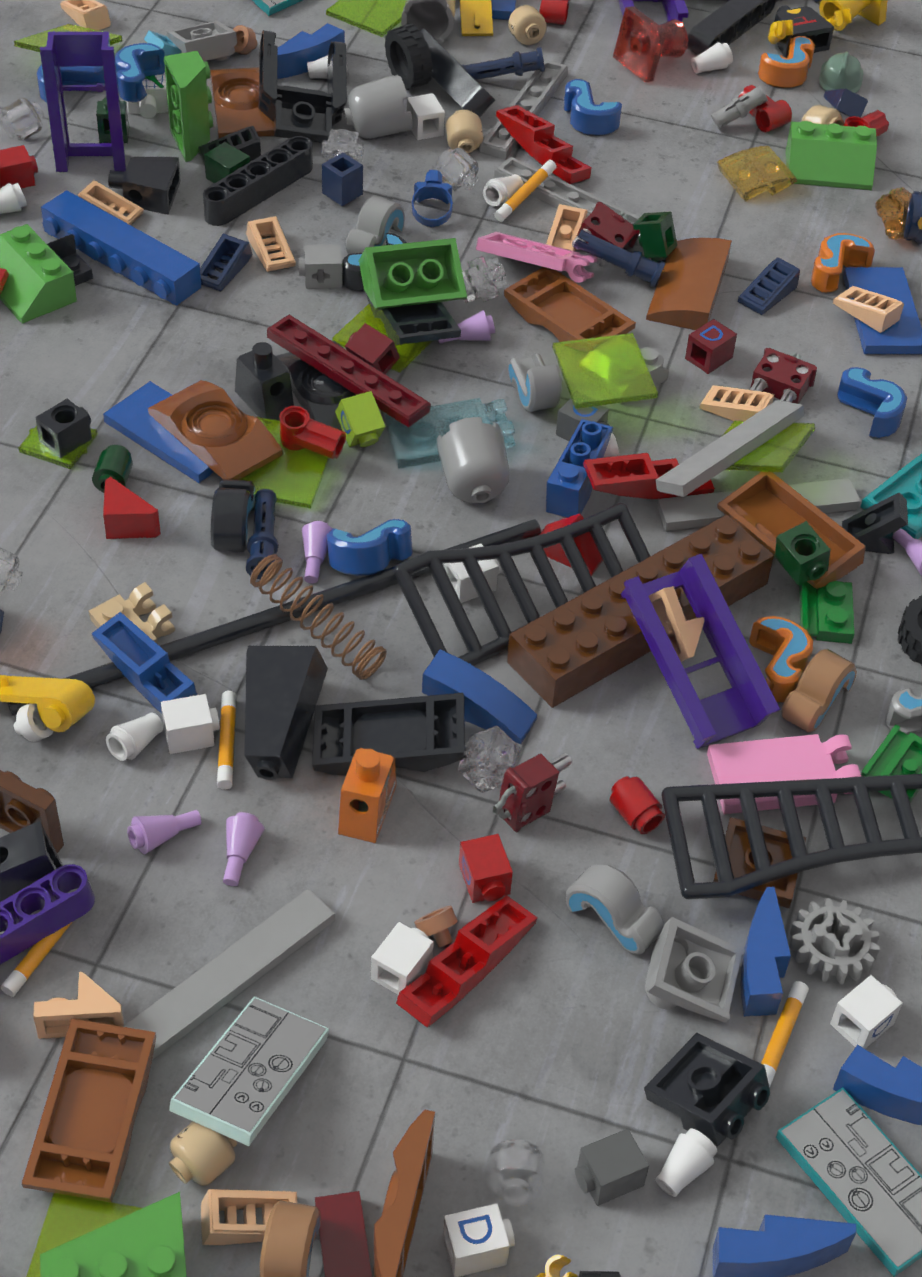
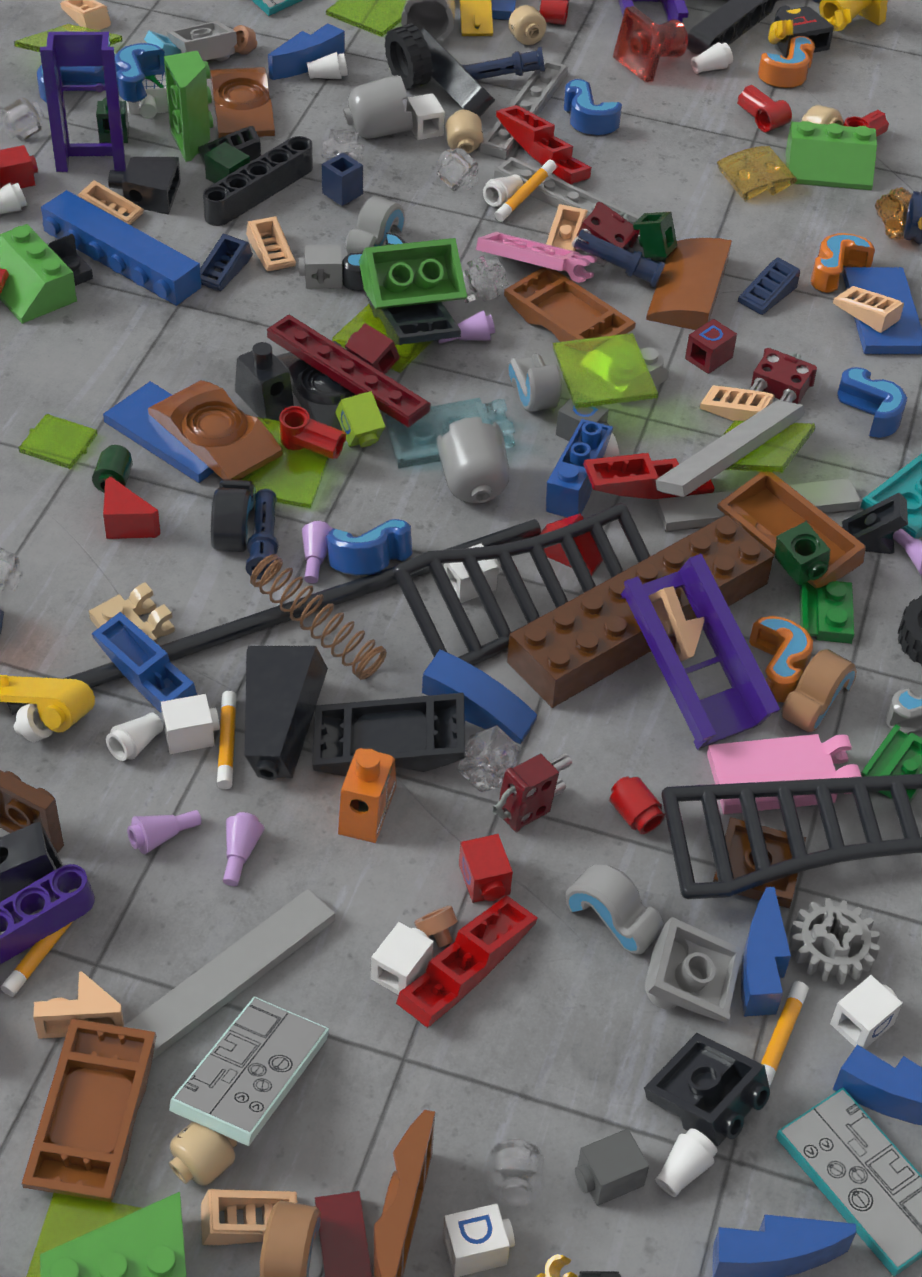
(64, 428): black brick -> none
(300, 109): black plate -> none
(434, 189): blue piece -> none
(739, 107): light grey pin -> none
(841, 72): sand green piece -> none
(846, 102): dark blue slope -> none

